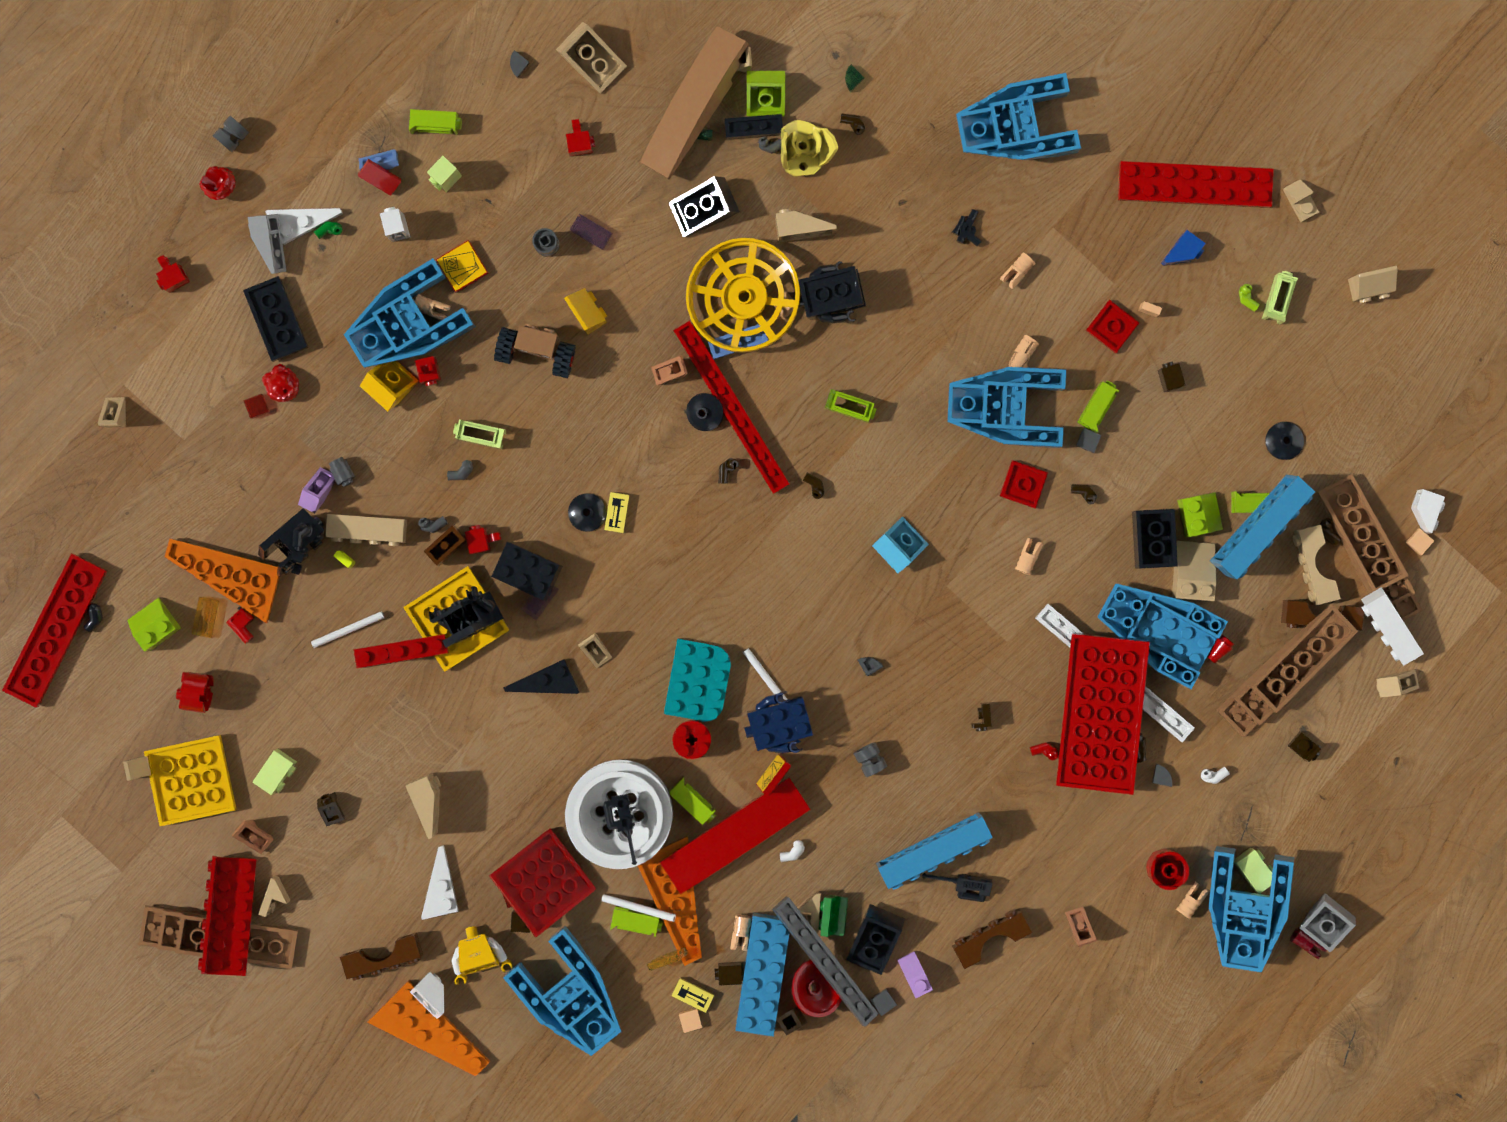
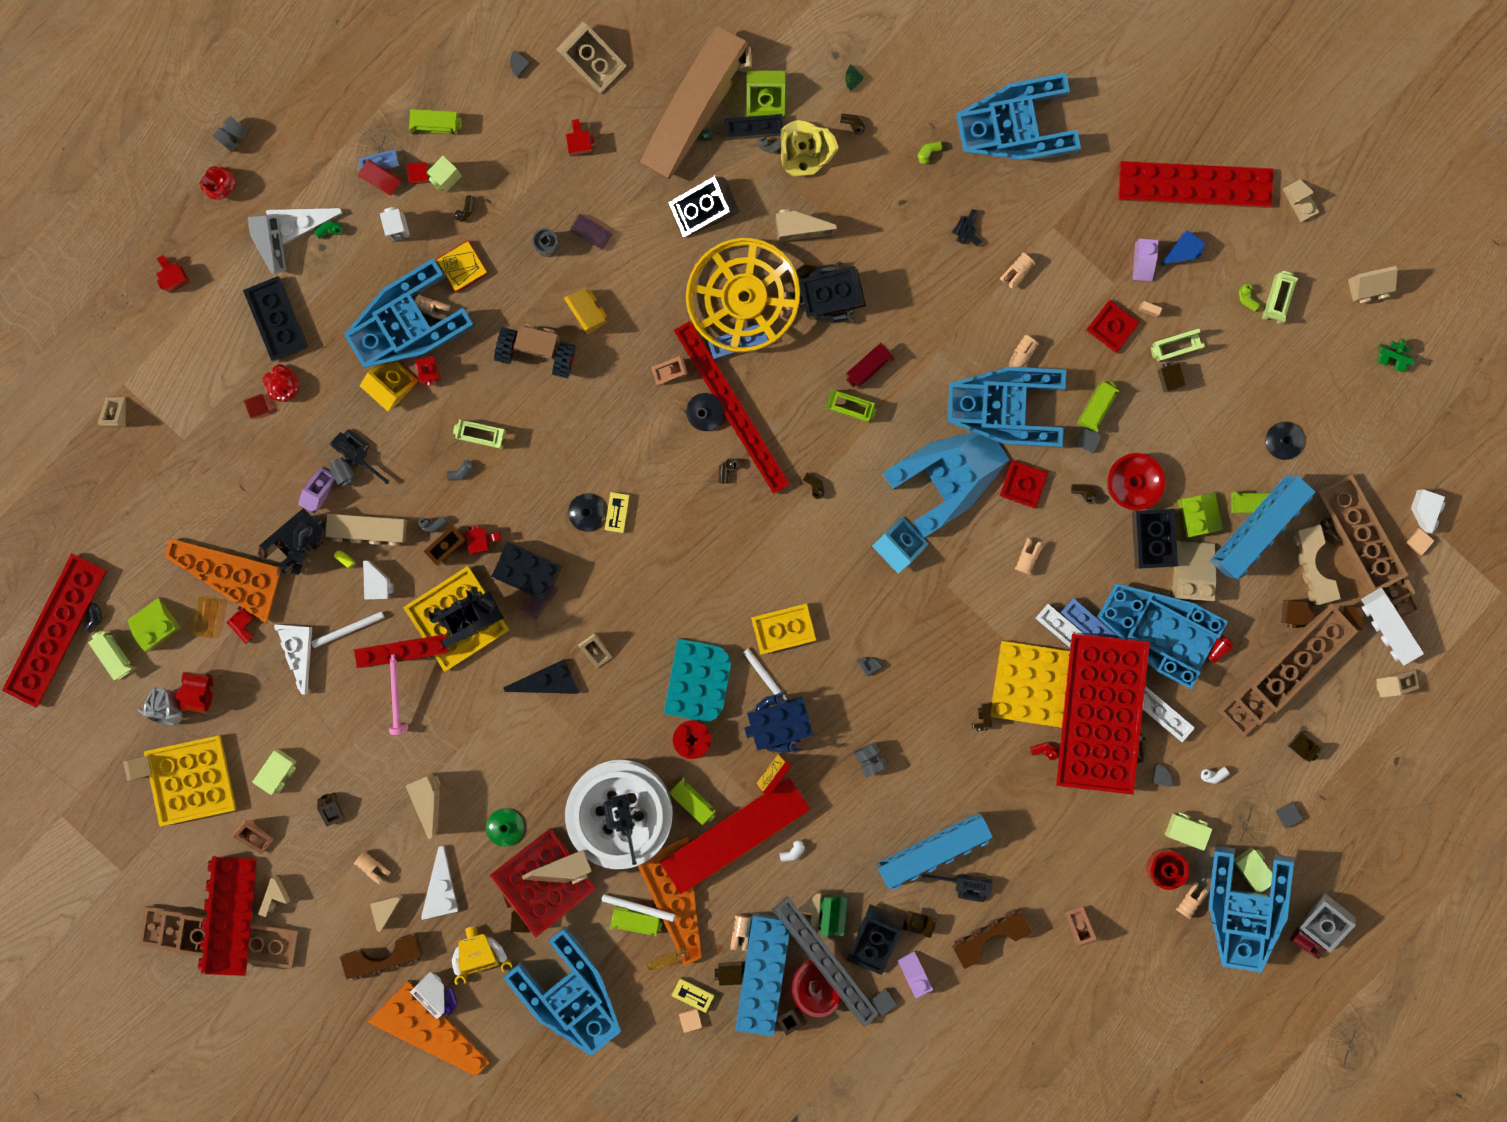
(111, 655): none -> yellowish green window
(162, 707): none -> light grey piece
(297, 648): none -> white wing
(354, 455): none -> black piece
(368, 864): none -> light nougat hinge
(376, 583): none -> white slope
(383, 909): none -> tan slope
(395, 727): none -> bright pink piece
(417, 173): none -> red tile
(451, 1001): none -> dark purple arm
(463, 215): none -> dark brown arm
(513, 822): none -> green dish
(567, 869): none -> tan slope
(783, 629): none -> yellow plate
(805, 270): none -> dark brown arm
(868, 366): none -> dark red window
(919, 923): none -> dark brown bracket
(926, 151): none -> lime arm
(959, 470): none -> dark azure wedge
(1030, 684): none -> yellow plate
(1085, 620): none -> medium blue plate
(1145, 259): none -> lavender slope
(1149, 480): none -> red dish
(1188, 831): none -> yellowish green brick
(1194, 338): none -> yellowish green window
(1288, 815): none -> dark grey tile
(1403, 359): none -> green hips

